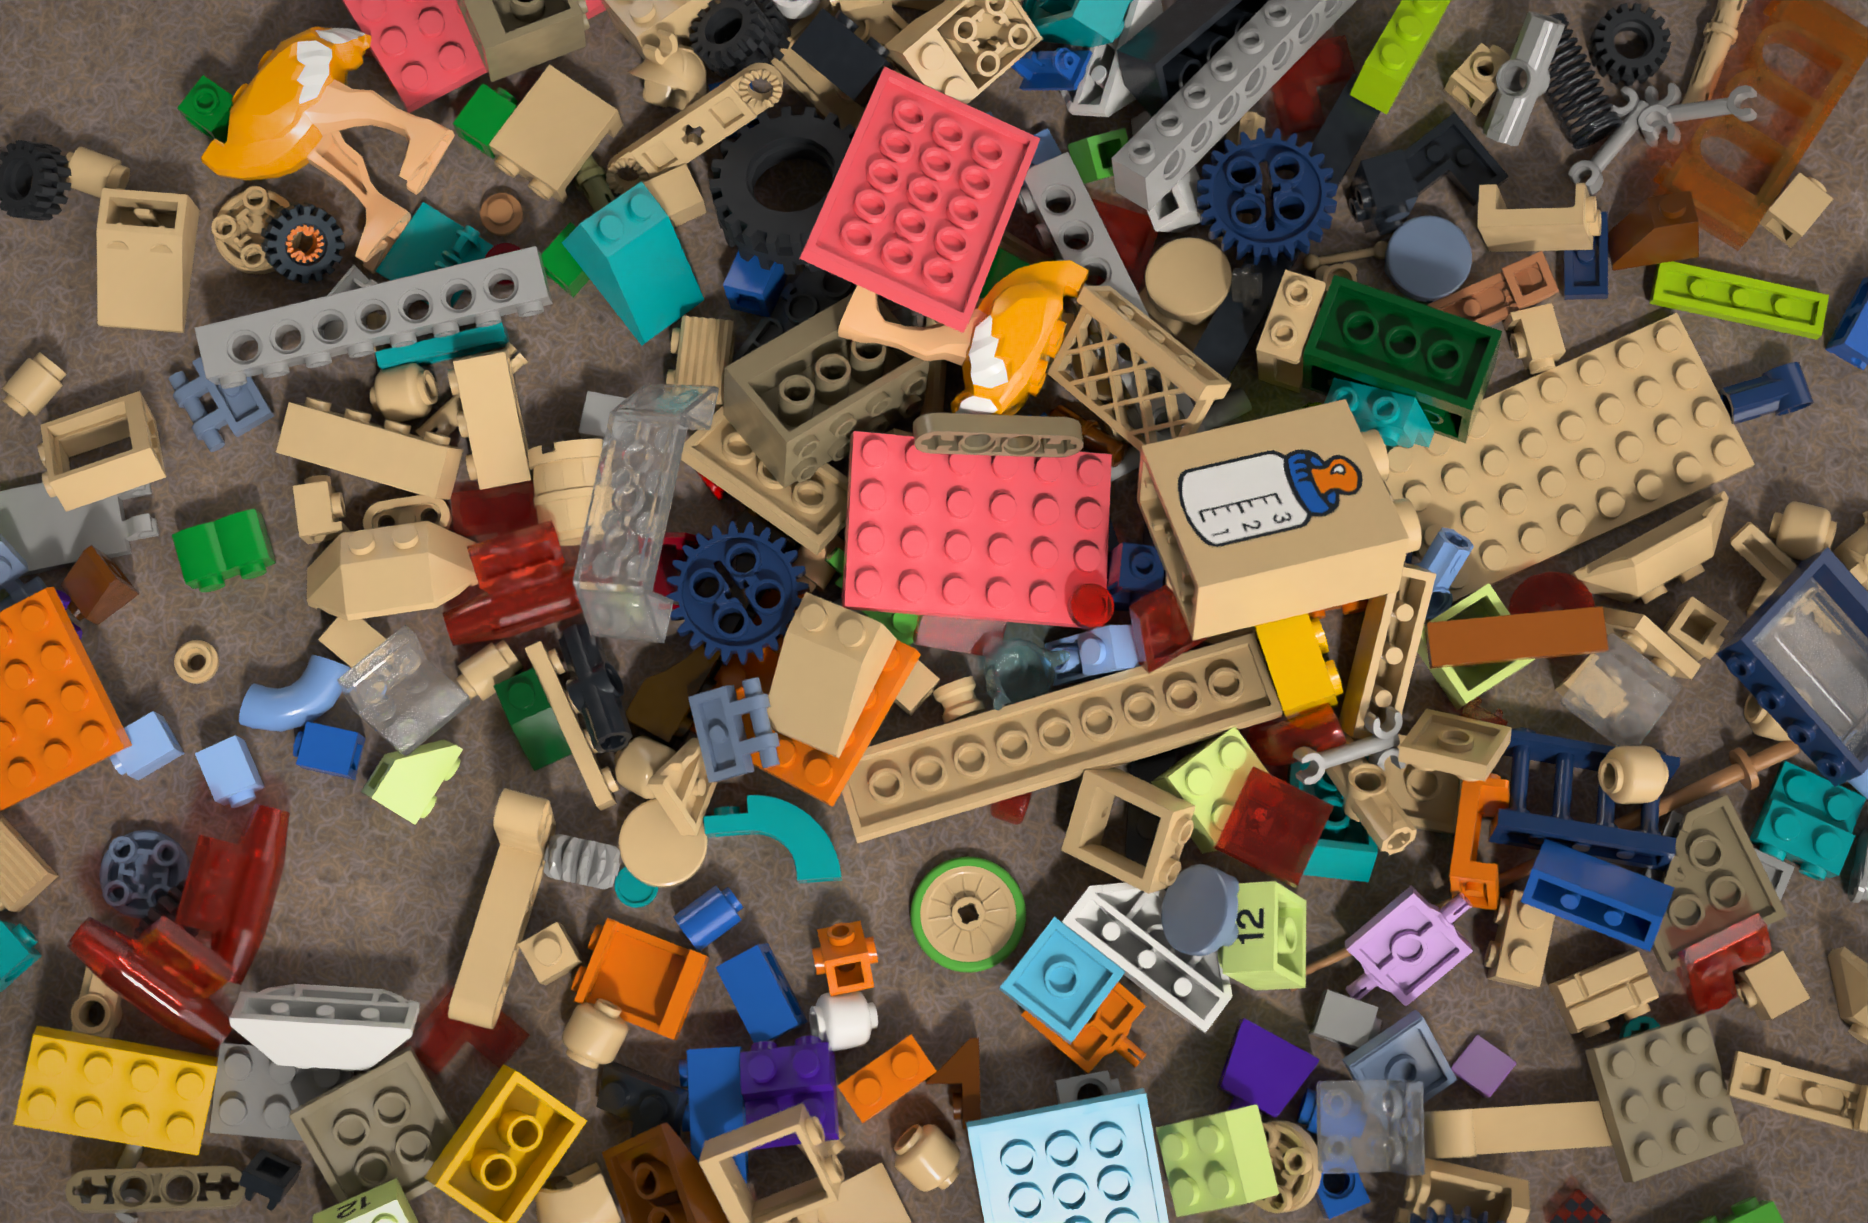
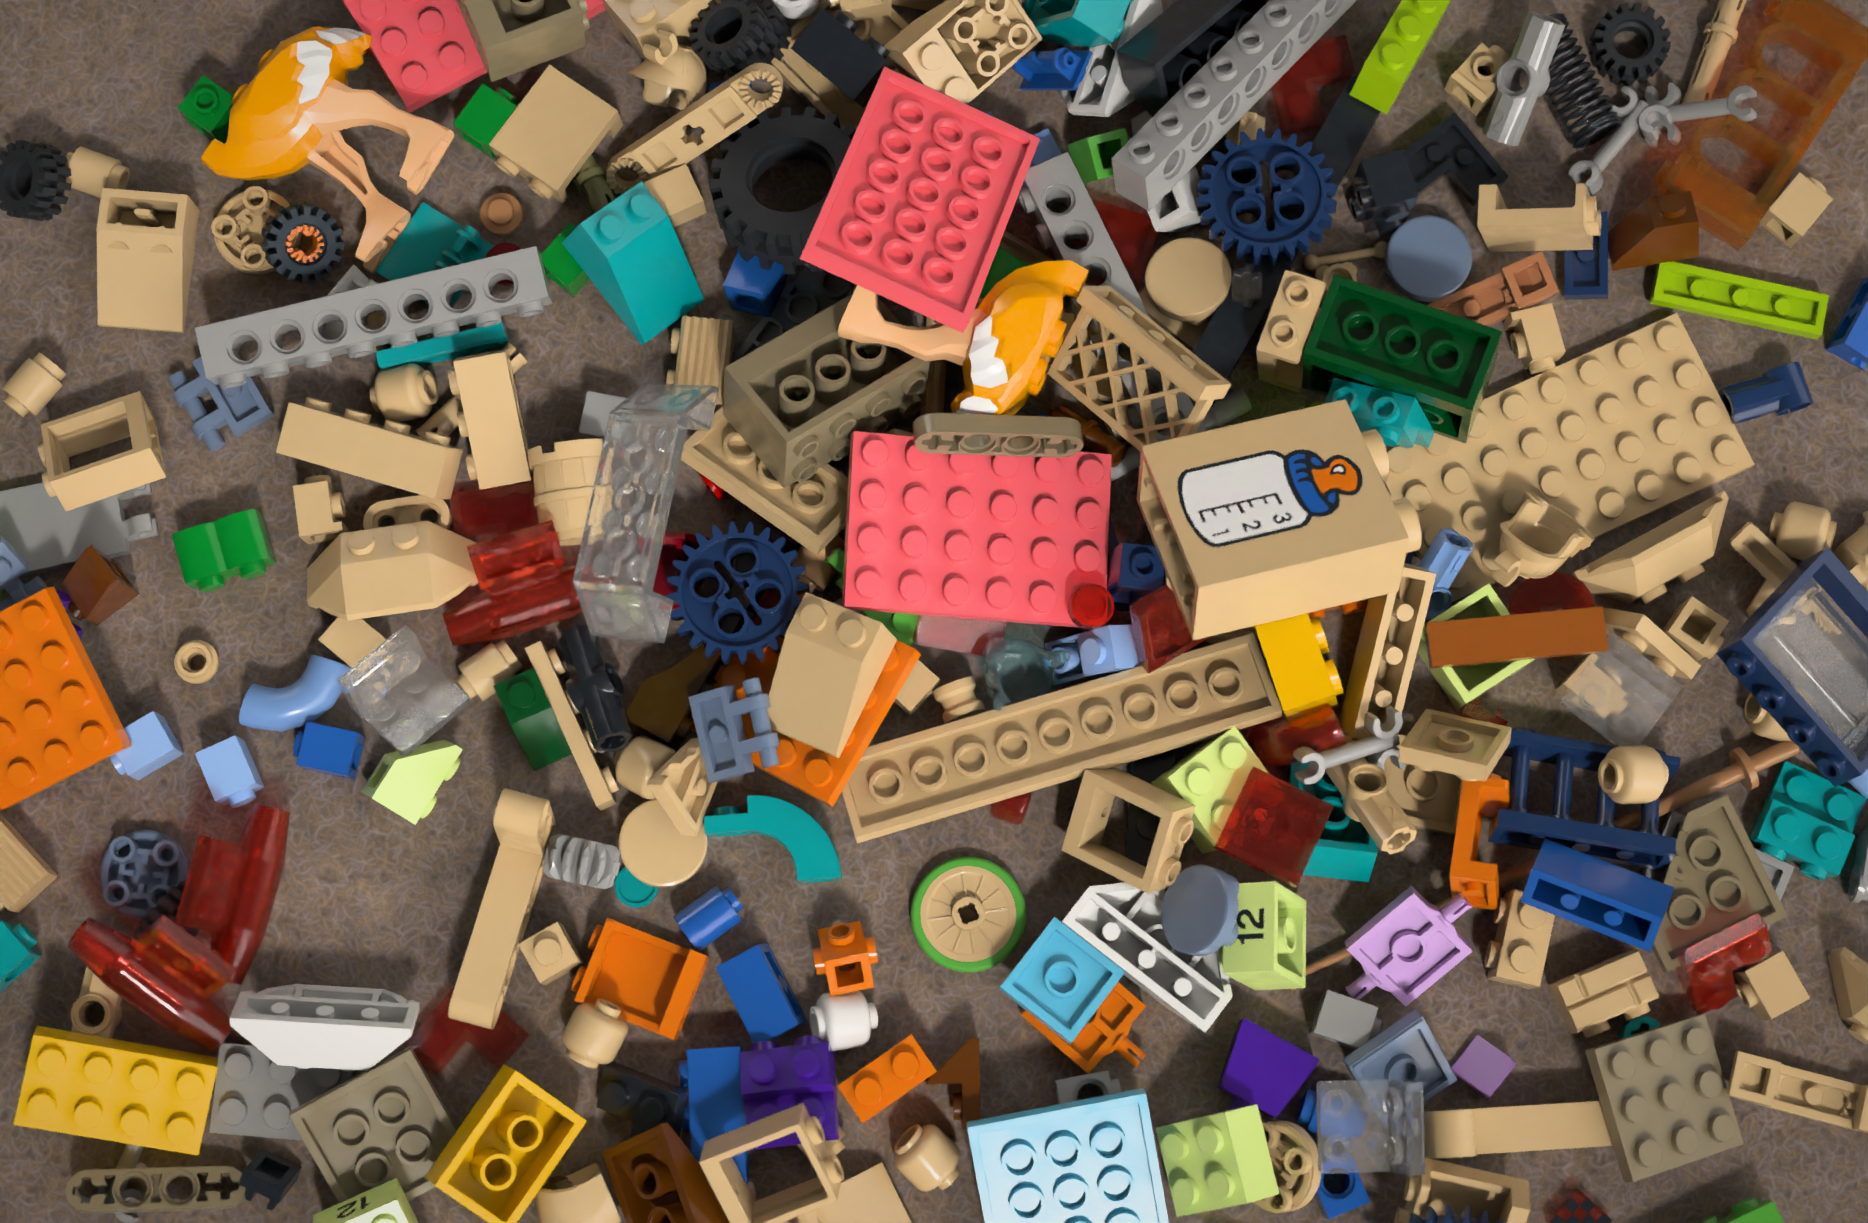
(1538, 541): none -> tan helmet

